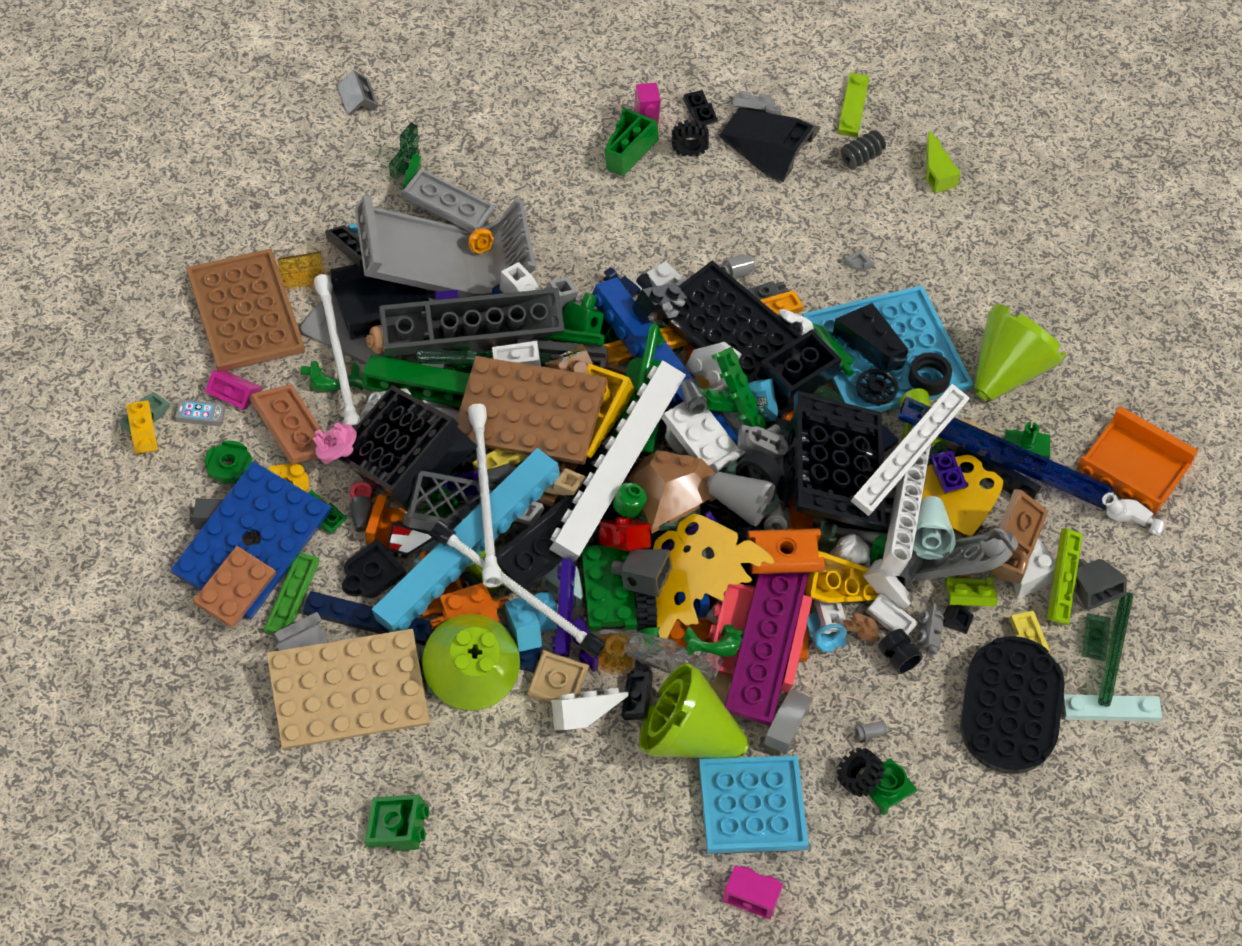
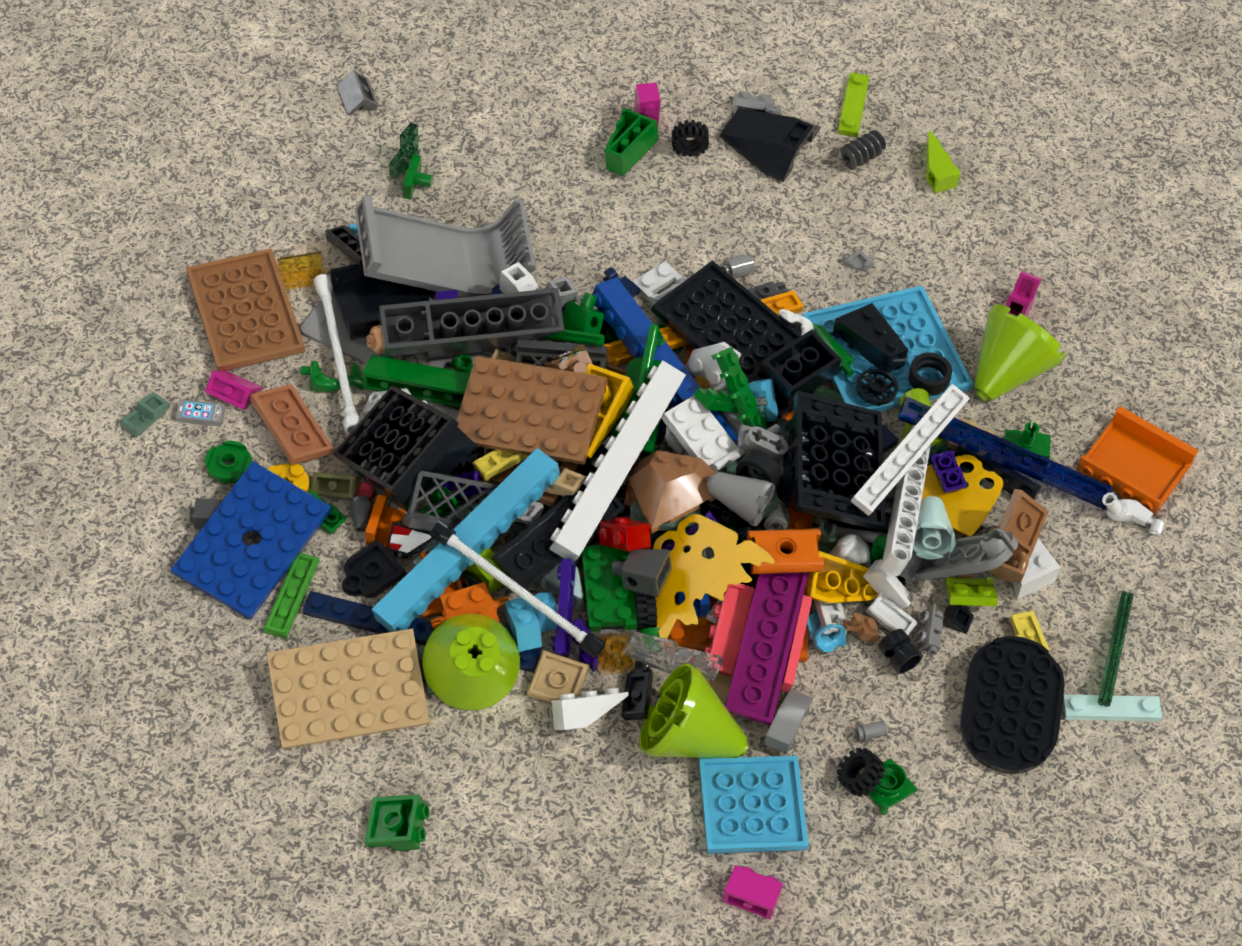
(141, 427): yellow bracket -> none
(234, 587): nougat plate -> none
(300, 634): flat silver panel -> none
(335, 442): bright pink plate -> none
(335, 485): none -> olive slope
(448, 201): light grey tile -> none
(462, 357): clear green axle -> none
(480, 240): light orange plate -> none
(491, 572): white hose -> none
(500, 473): dark grey cone -> none
(521, 353): white panel -> none
(629, 500): green head -> none
(657, 301): black brick -> none
(693, 397): dark grey cone -> none
(700, 108): black slope -> none
(725, 647): green animal -> none
(1023, 294): none -> dark pink brick
(1064, 576): lime plate -> none
(1095, 637): clear green plate -> none
(1099, 583): dark grey torso -> none

